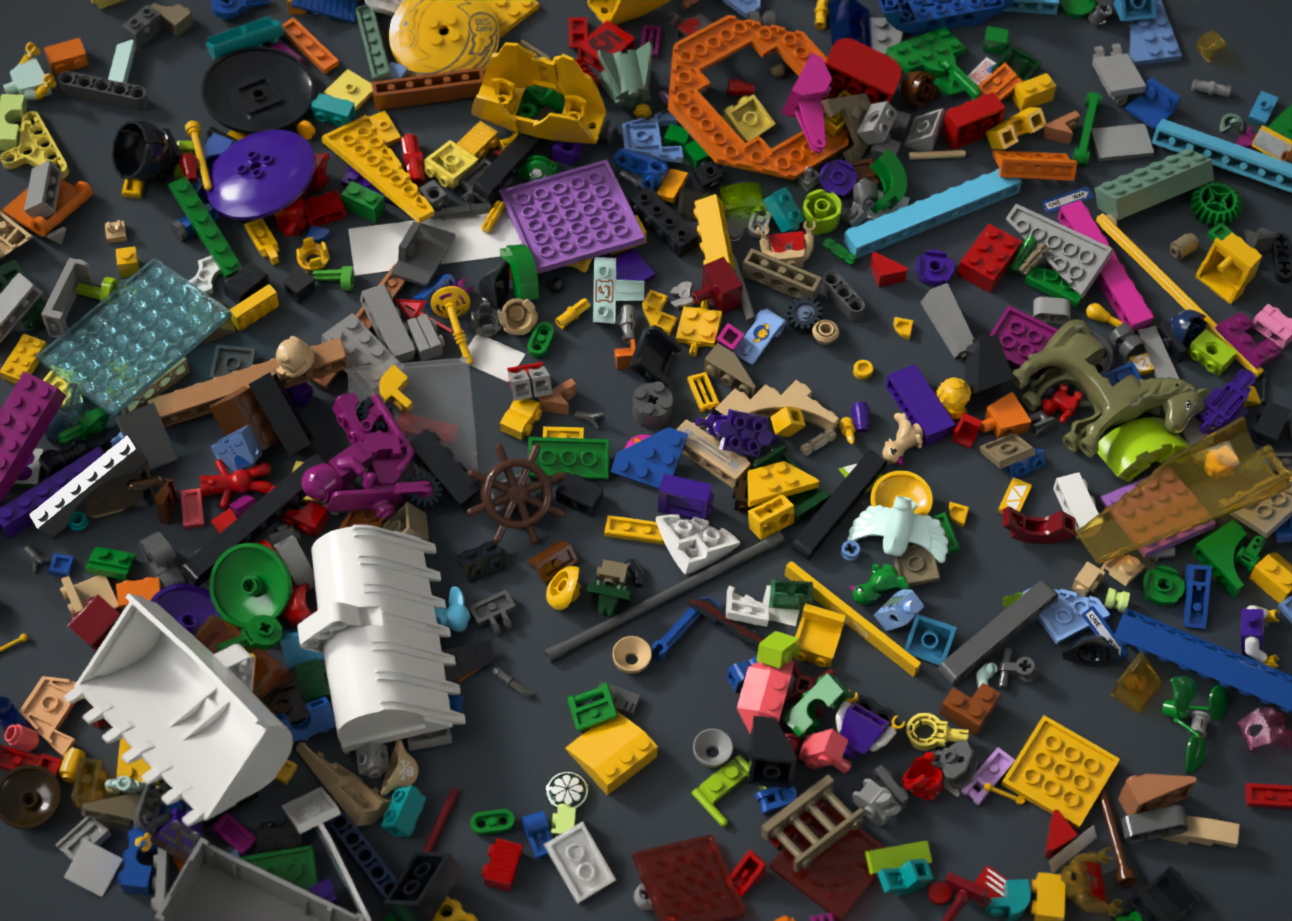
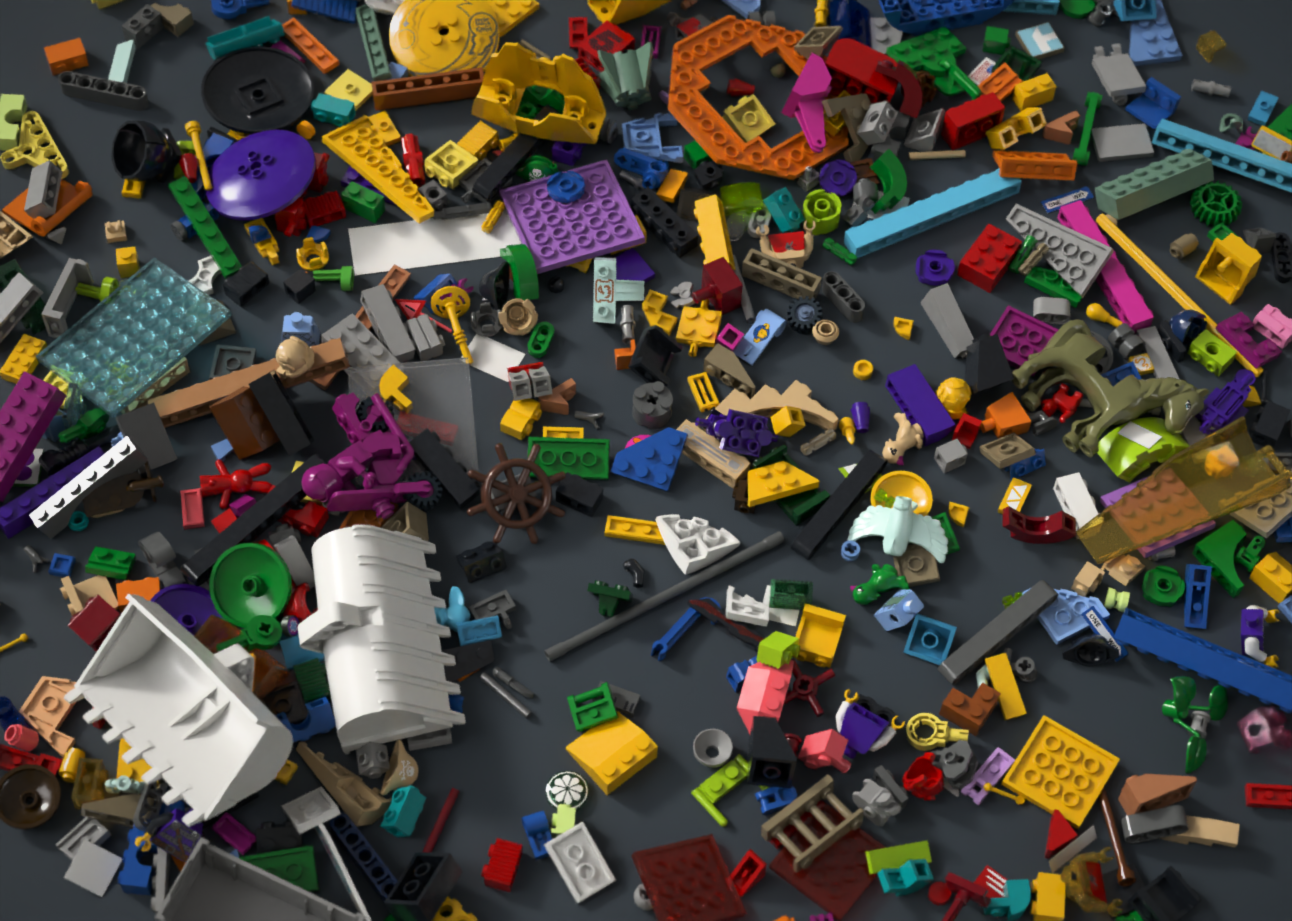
(29, 78): light aqua torso -> none
(165, 501): reddish brown plate -> none
(238, 449): medium blue torso -> none
(254, 307): yellow piece -> none
(258, 233): none -> blue tile
(290, 625): none -> tile
(301, 327): none -> light blue torso
(301, 394): dark purple rock -> none
(325, 891): dark purple brick -> none
(421, 253): dark grey bracket -> none
(479, 630): none -> dark azure plate
(492, 821): green plate -> none
(505, 695): none -> flat silver bar
(553, 560): reddish brown panel -> none
(563, 588): yellow hat -> none
(566, 187): none -> blue tile
(572, 313): yellow axle -> none
(612, 573): dark tan brick -> none
(631, 646): tan piece -> none
(642, 111): yellow plate -> none
(677, 137): green brick -> none
(685, 497): dark purple window -> none
(771, 516): yellow brick -> none
(802, 716): arch -> none
(818, 41): none -> dark tan slope
(856, 621): yellow tile -> none
(881, 496): none -> clear neon green piece
(887, 271): red slope -> none
(909, 80): none -> dark red arch
(950, 455): none -> light grey brick
(1005, 683): none -> yellow tile
(1040, 41): none -> tile
(1136, 684): clear yellow slope -> none
(1139, 435): none -> white sticker

